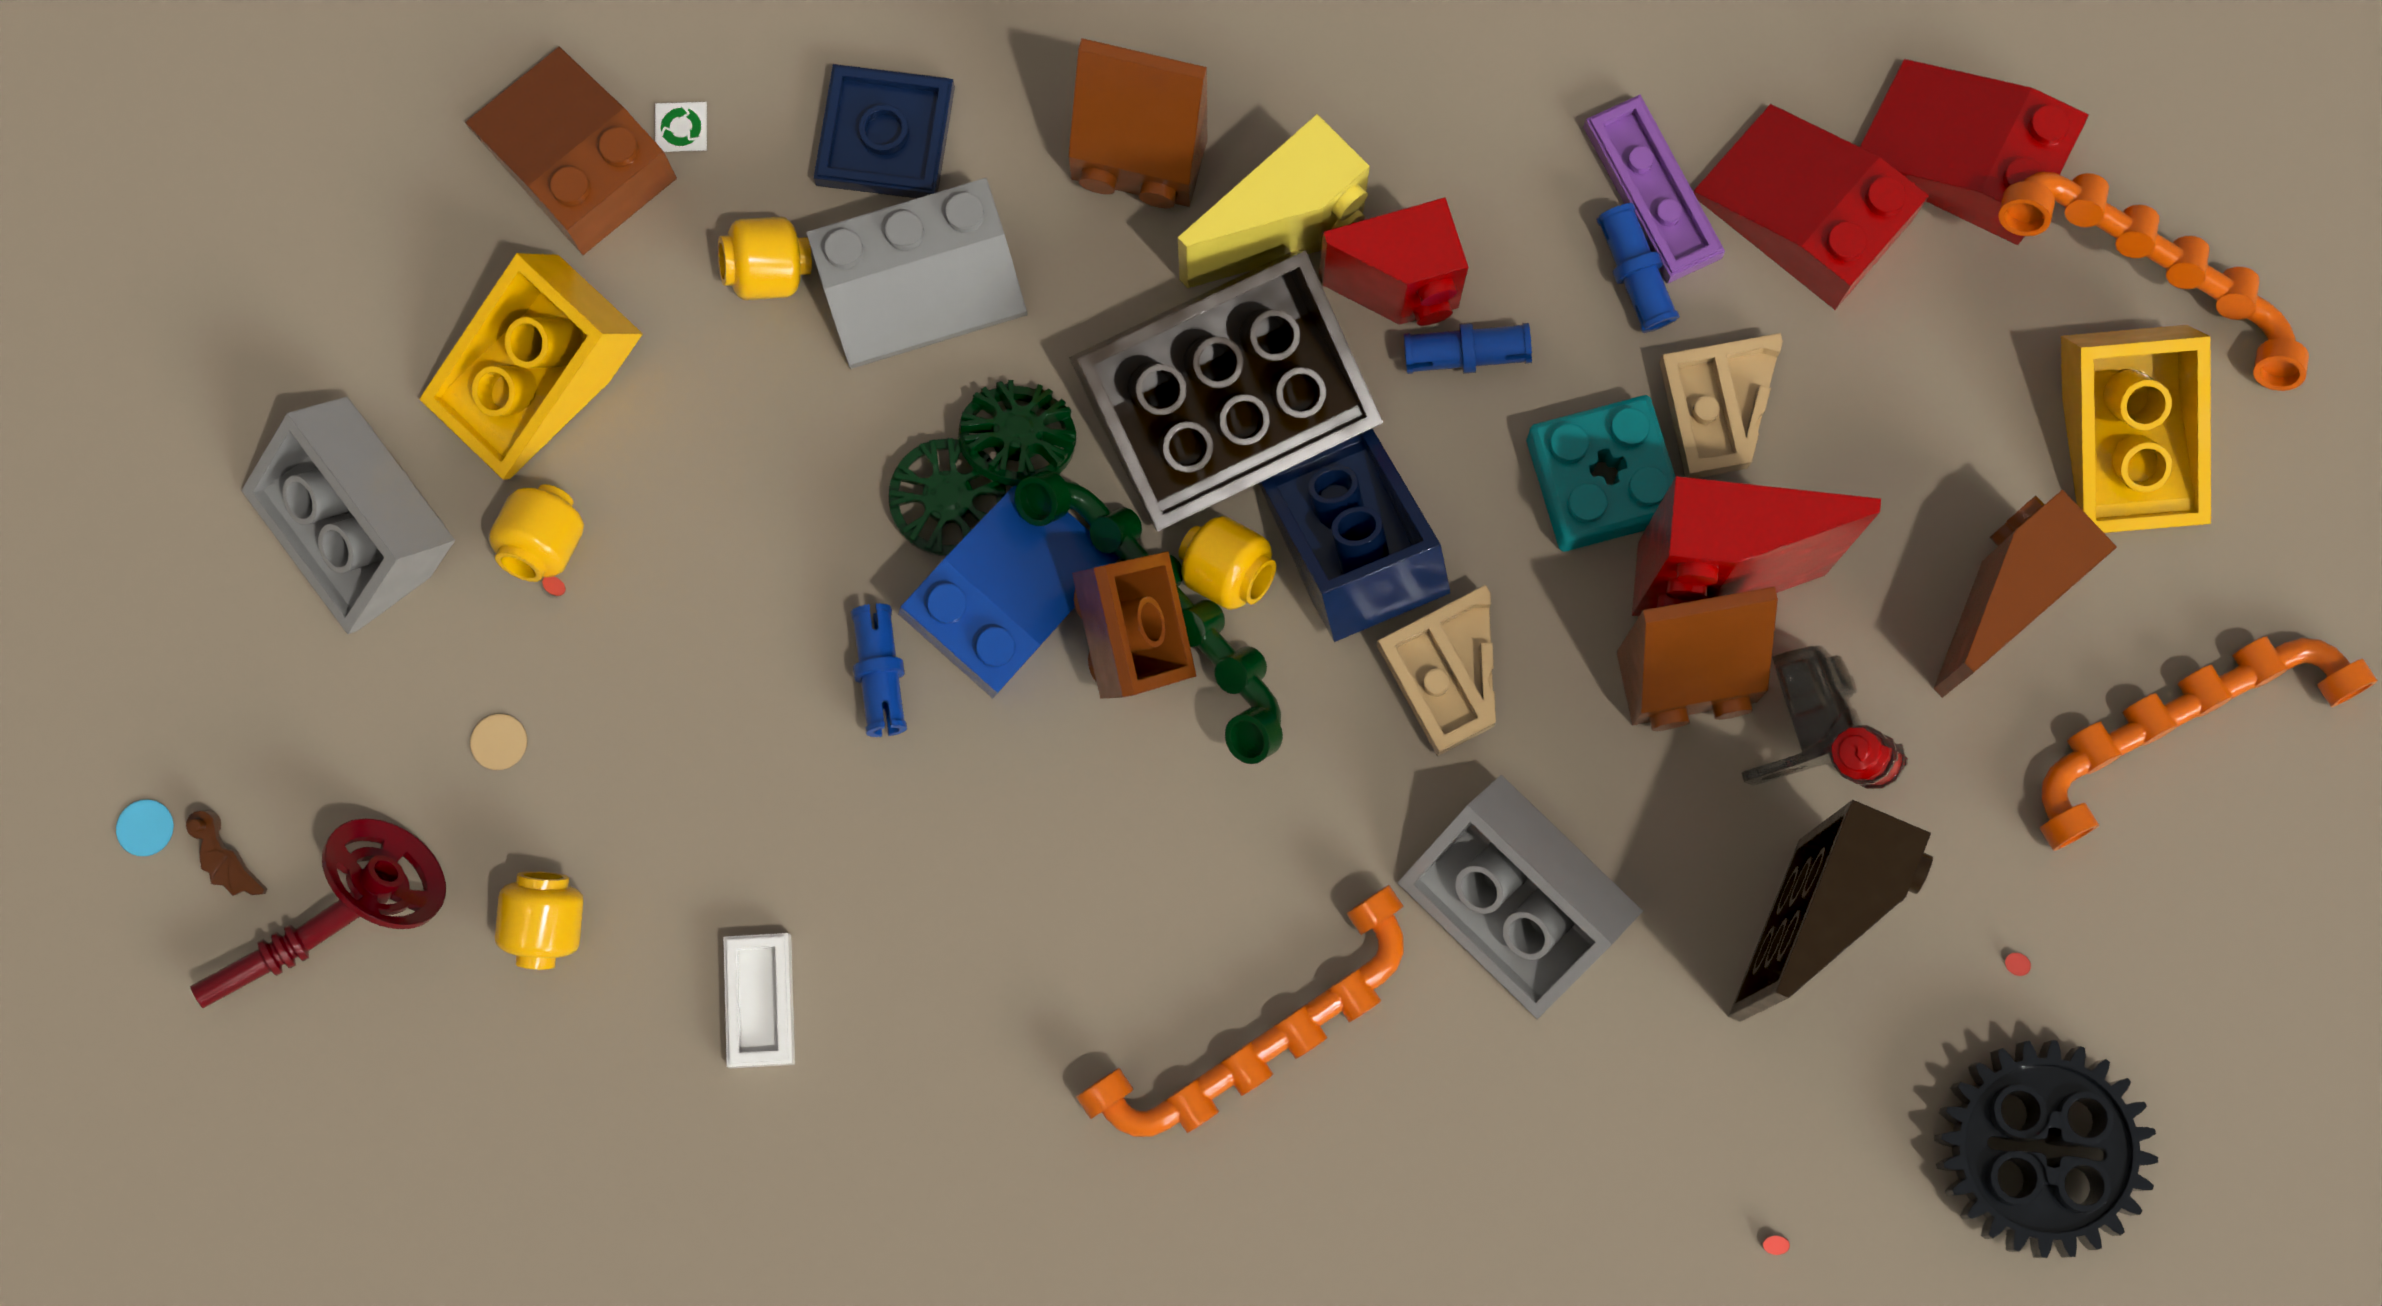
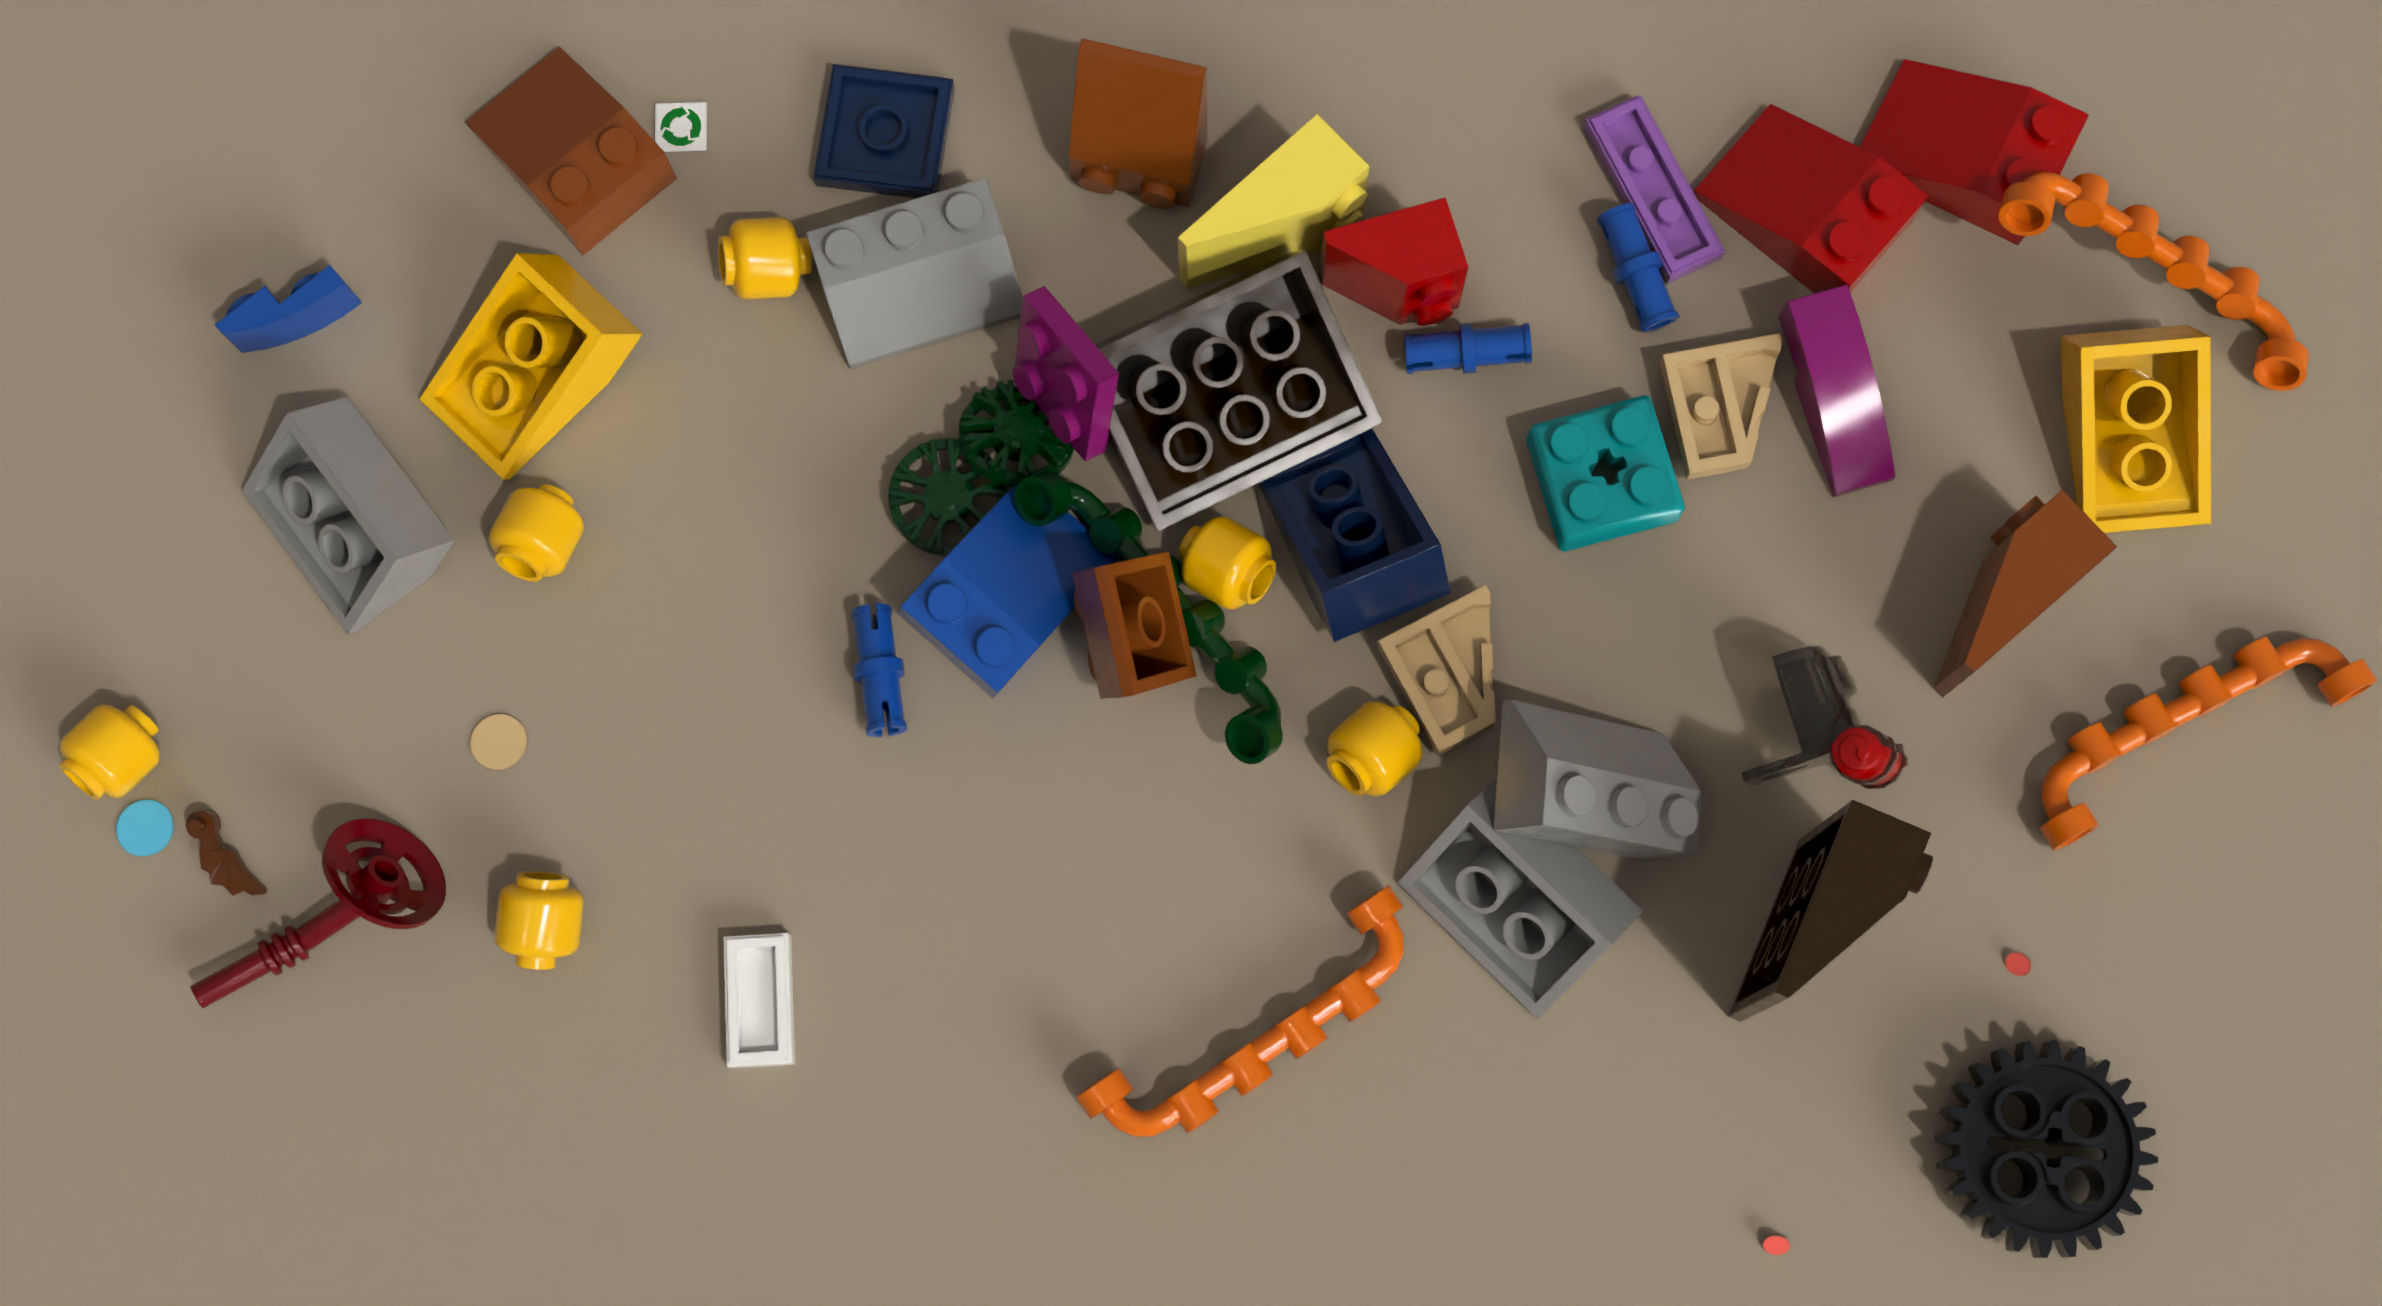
(109, 751): none -> yellow head
(264, 322): none -> blue slope
(552, 587): coral piece -> none
(1064, 374): none -> magenta plate
(1374, 749): none -> yellow head
(1594, 785): none -> light grey slope
(1699, 658): dark orange slope -> none
(1742, 538): red slope -> none
(1838, 389): none -> magenta slope

